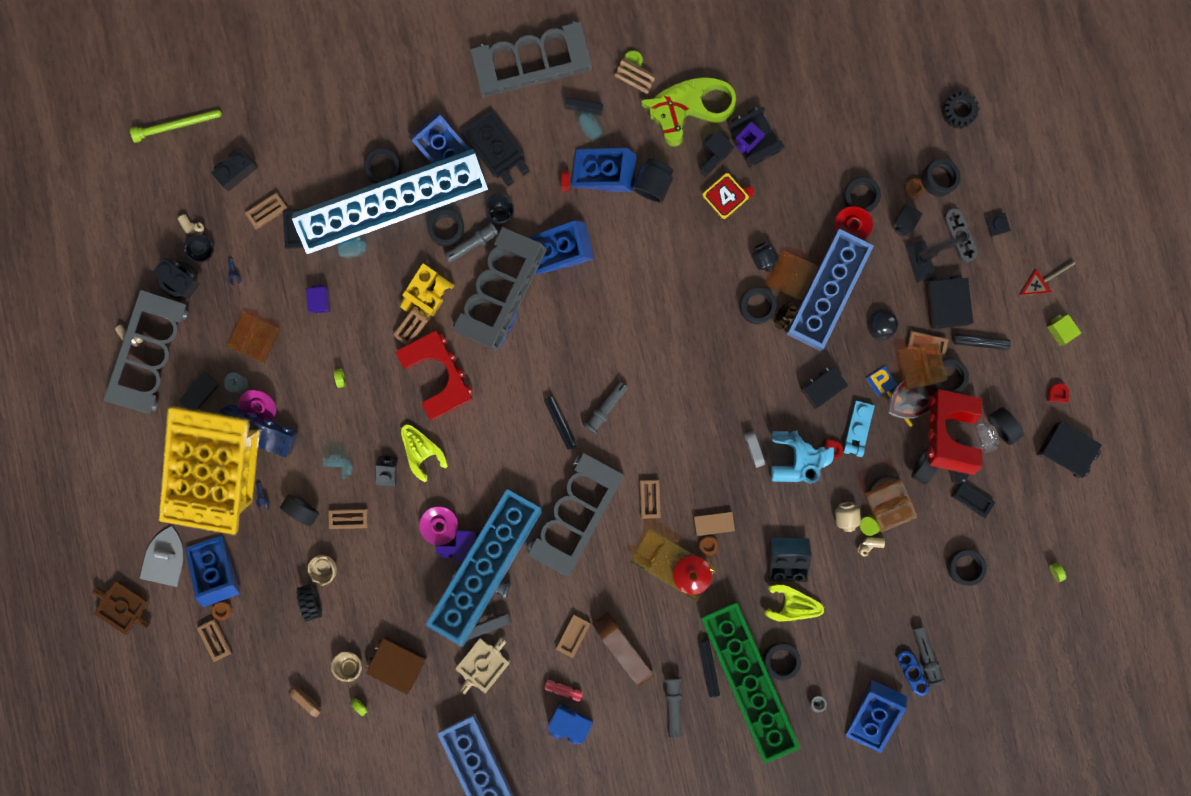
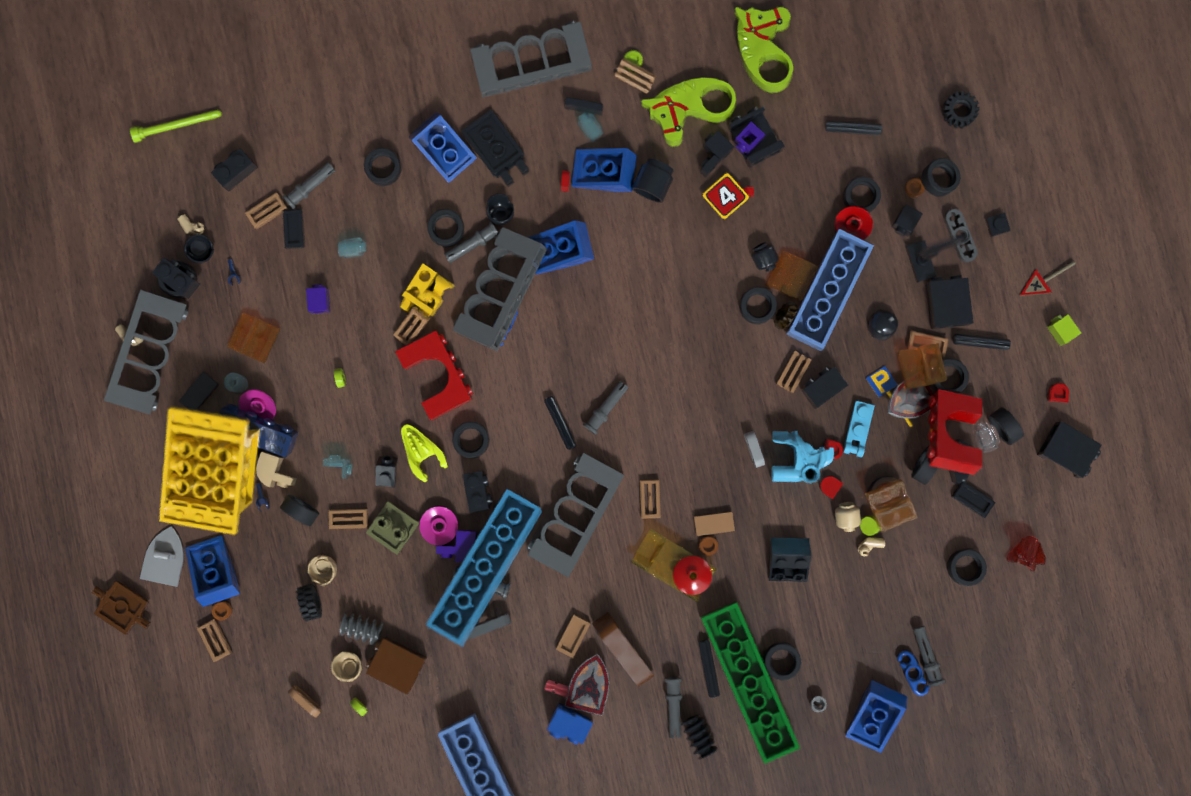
(268, 471): none -> tan brick
(302, 190): none -> dark grey pin
(360, 628): none -> dark grey piece
(389, 201): medium azure brick -> none
(392, 528): none -> olive plate
(456, 440): none -> black tyre
(476, 491): none -> black brick
(482, 665): tan plate -> none
(589, 687): none -> shield
(699, 736): none -> black piece
(755, 47): none -> lime animal
(796, 605): neon yellow animal -> none
(801, 358): none -> medium nougat tile
(830, 486): none -> red tile
(853, 127): none -> black axle
(1028, 553): none -> clear red brick
(1057, 572): lime tile -> none

